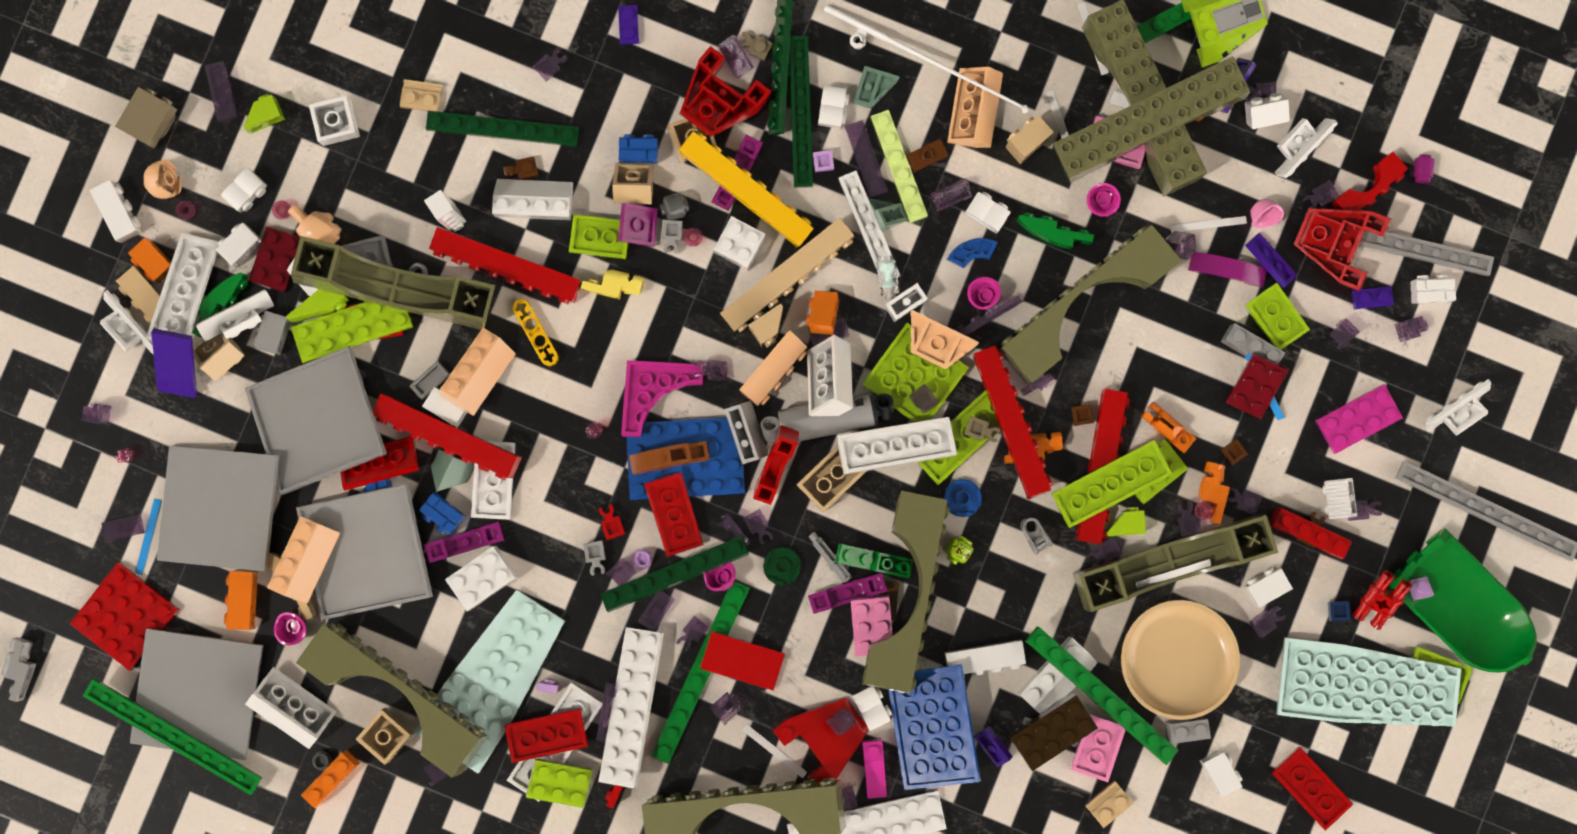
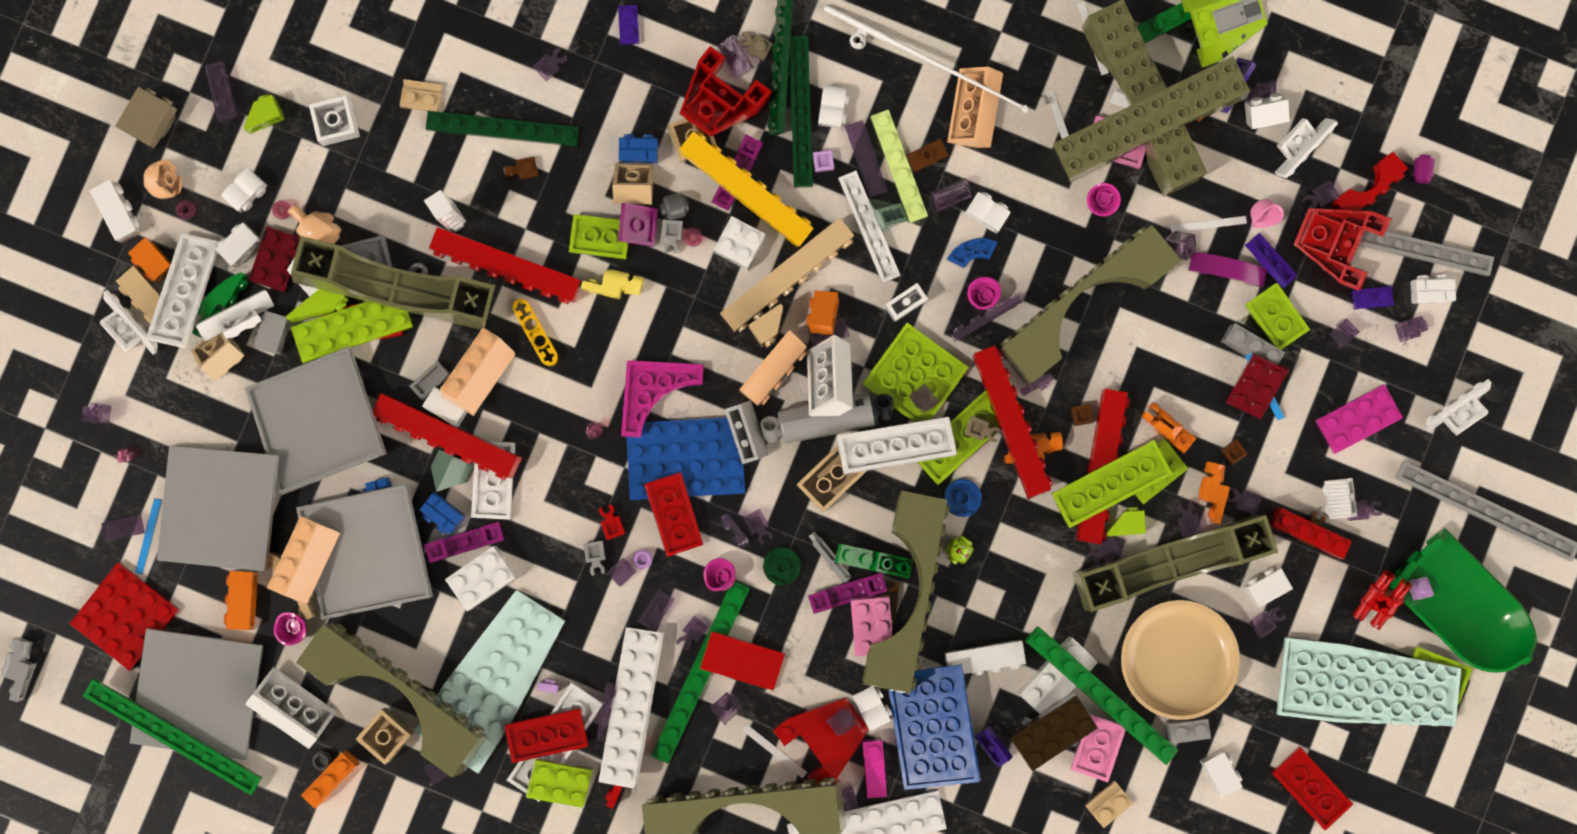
(174, 363): dark purple tile -> none
(399, 460): red tile -> none
(533, 199): white slope -> none
(668, 457): dark orange slope -> none
(675, 574): dark green plate -> none
(713, 369): clear purple plate -> none
(772, 471): red arch -> none
(873, 86): sand green wing -> none
(887, 266): clear piece -> none
(938, 342): light nougat wing -> none
(1029, 139): tan brick -> none
(1036, 536): light grey piece -> none
(1045, 230): green slope -> none
(1171, 574): white sticker -> none
(1204, 510): clear pink plate -> none
(1339, 611): dark blue plate -> none

